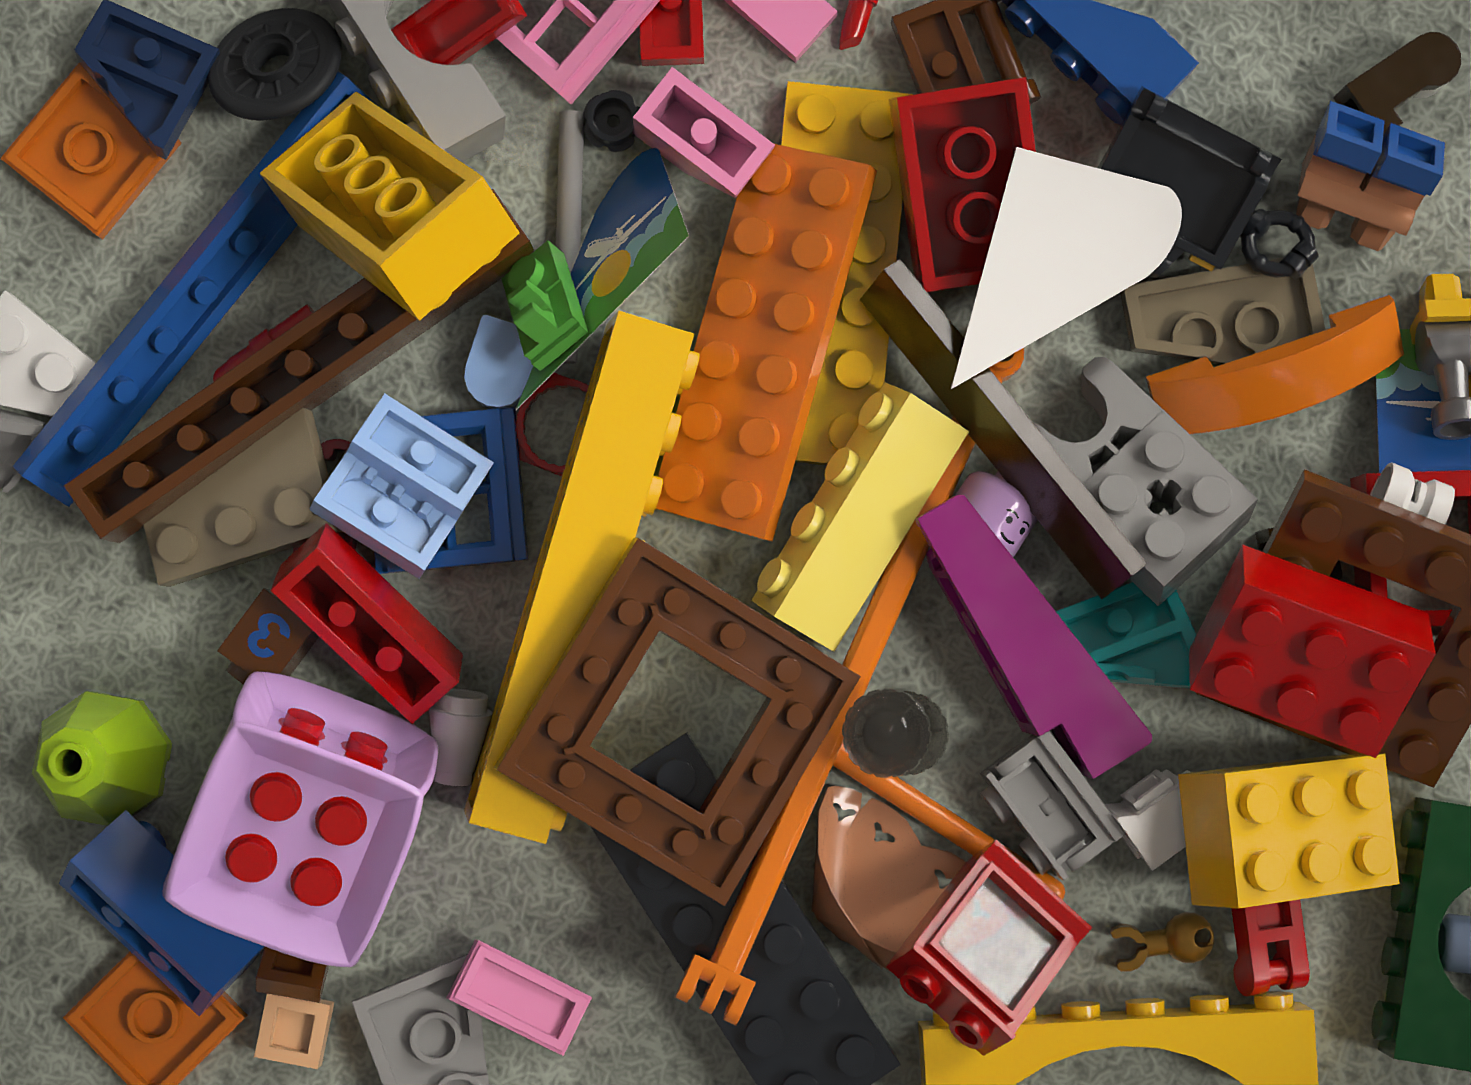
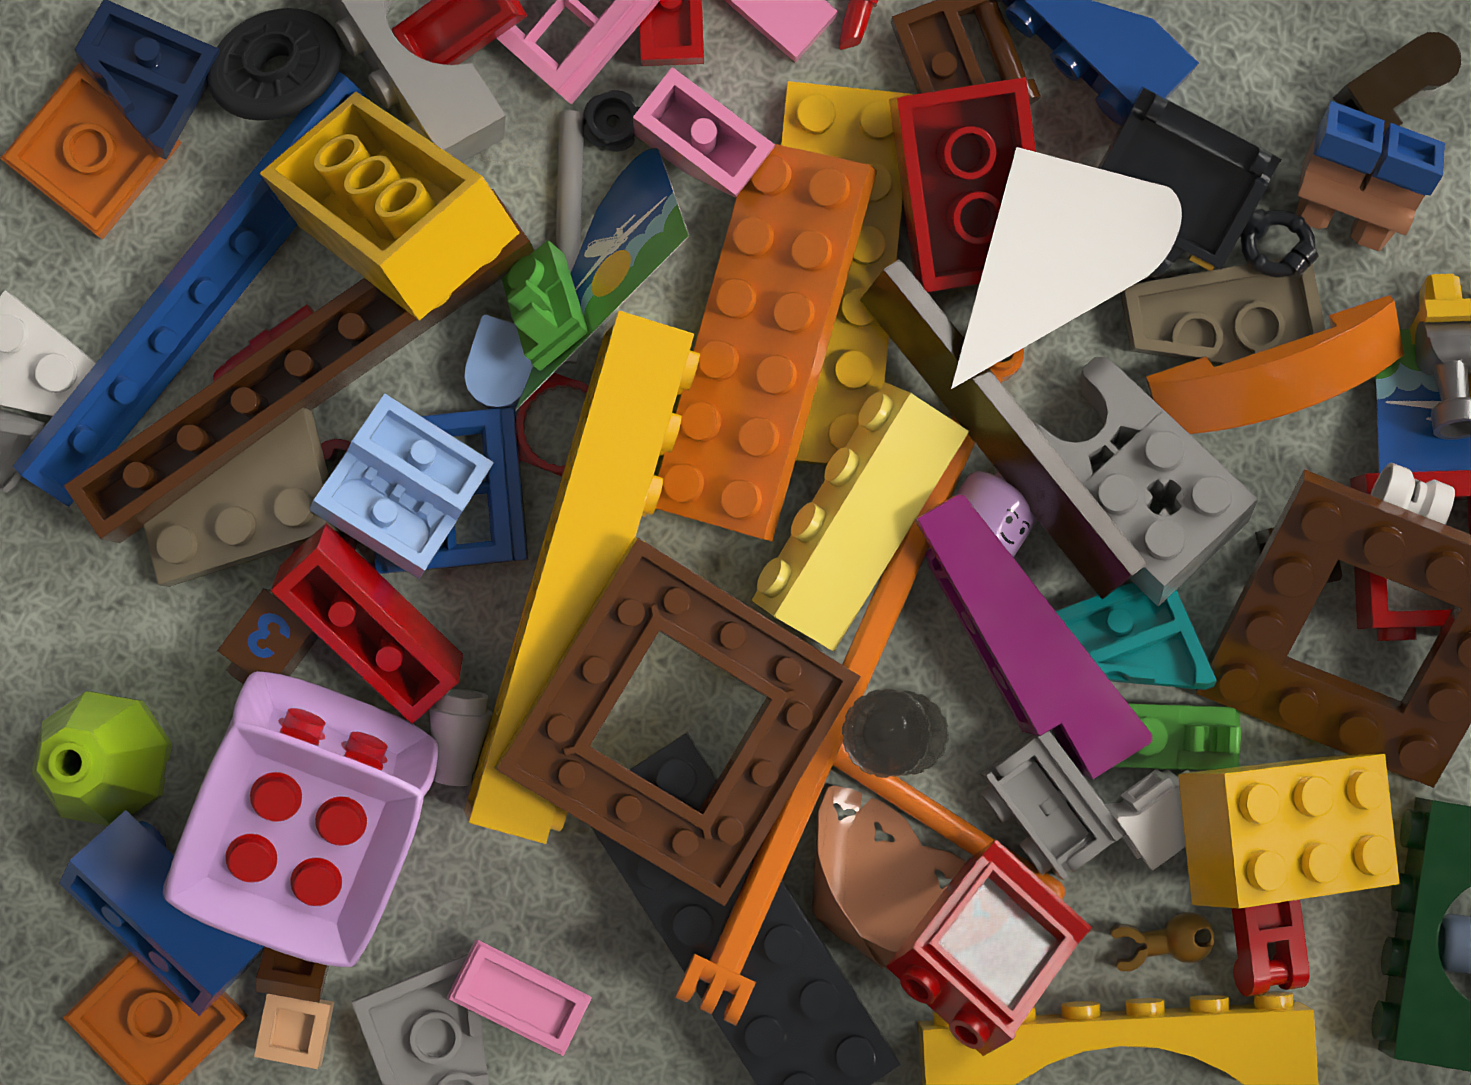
(1188, 737): none -> bright green plate
(1310, 651): red brick -> none

